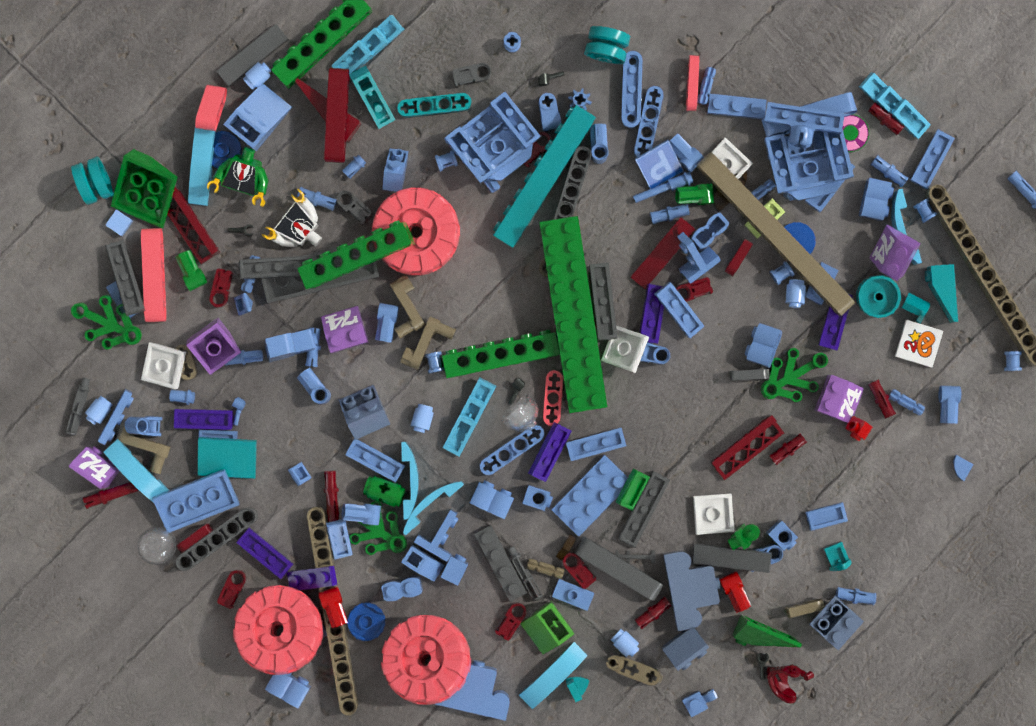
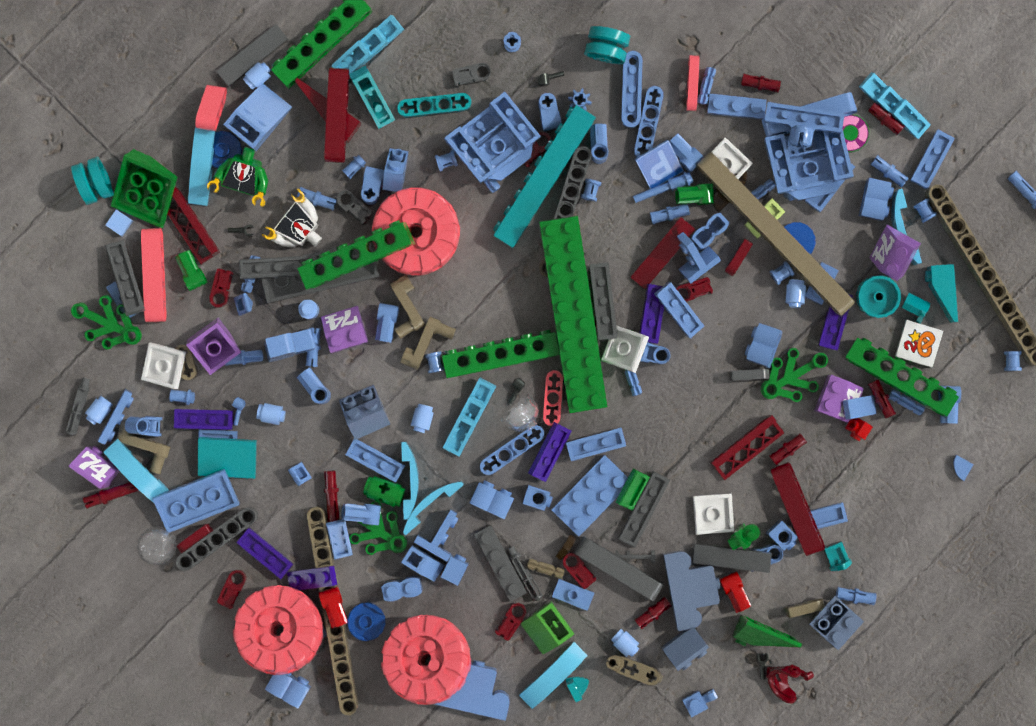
(271, 413): none -> light blue brick
(308, 309): none -> light blue brick
(372, 182): none -> medium blue piece
(590, 190): none -> medium blue bush
(633, 382): none -> medium blue axle
(760, 83): none -> dark red pin
(798, 509): none -> dark red beam
(859, 407): none -> medium blue tile
(924, 397): none -> green brick

